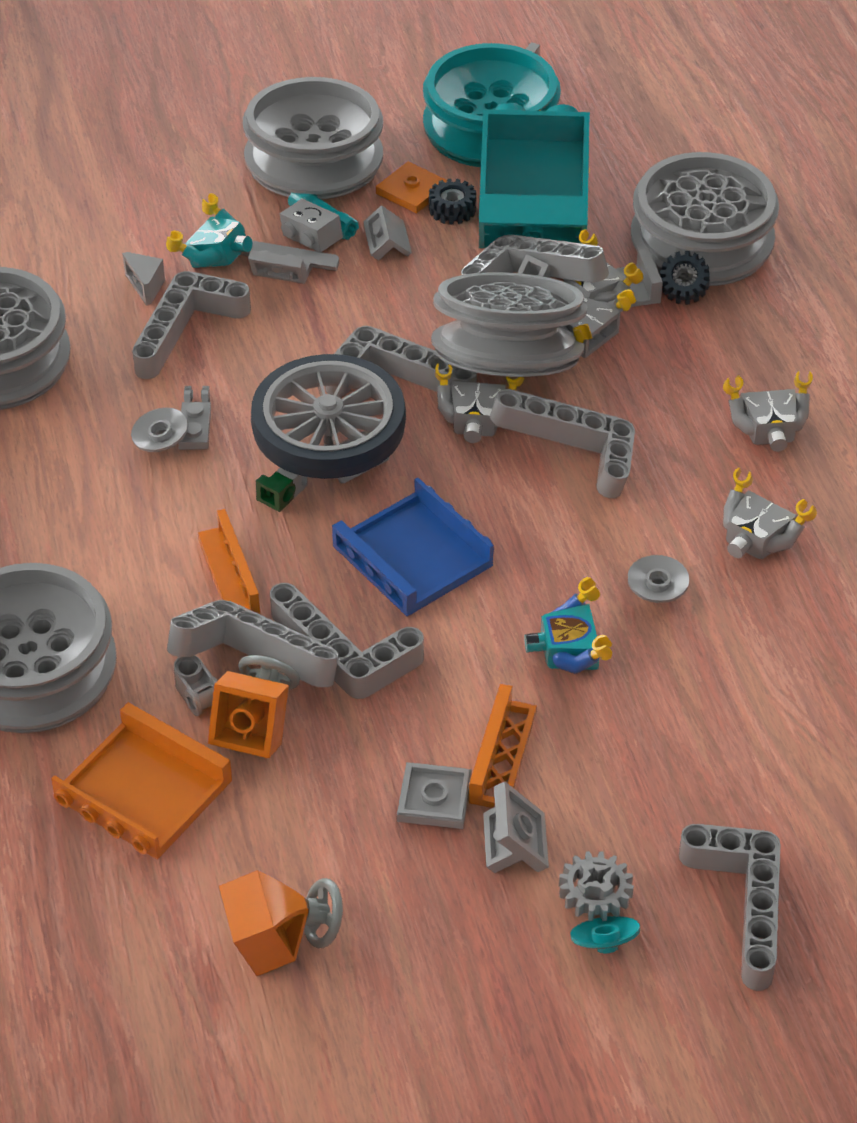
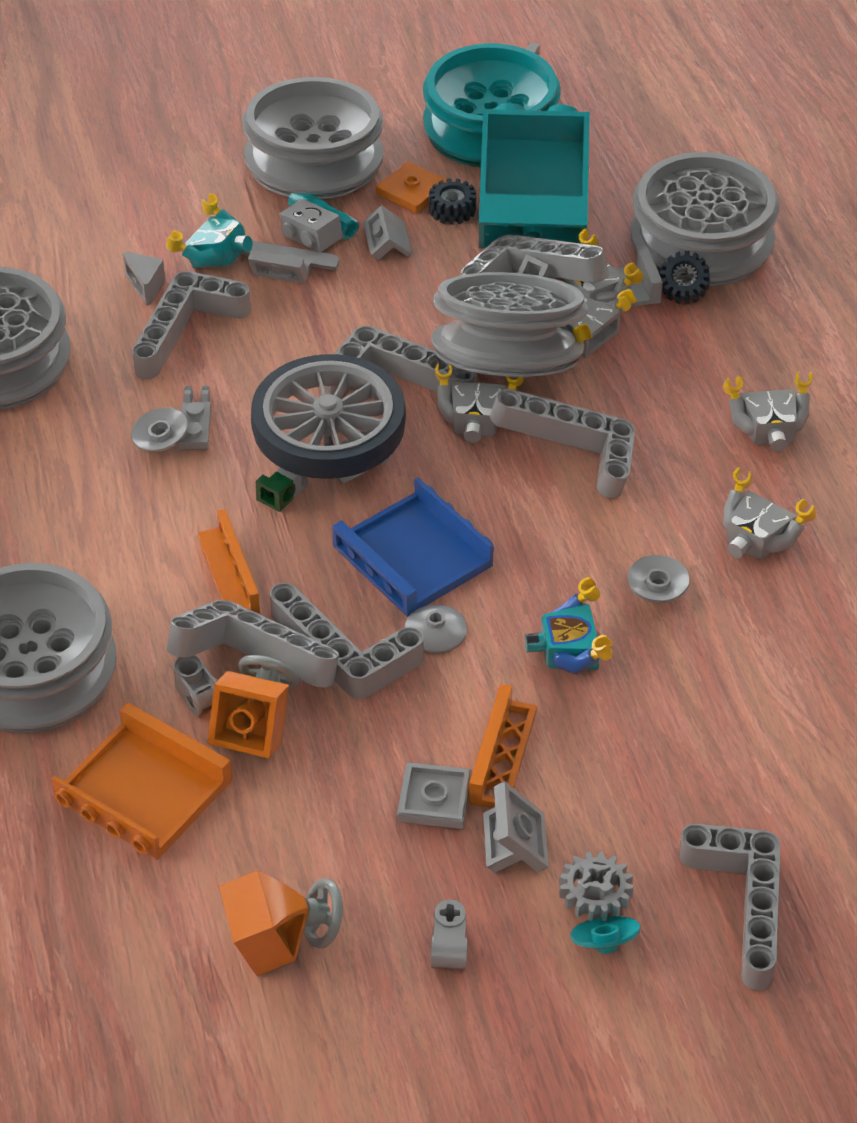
(441, 627): none -> light grey dish
(448, 937): none -> light grey piece

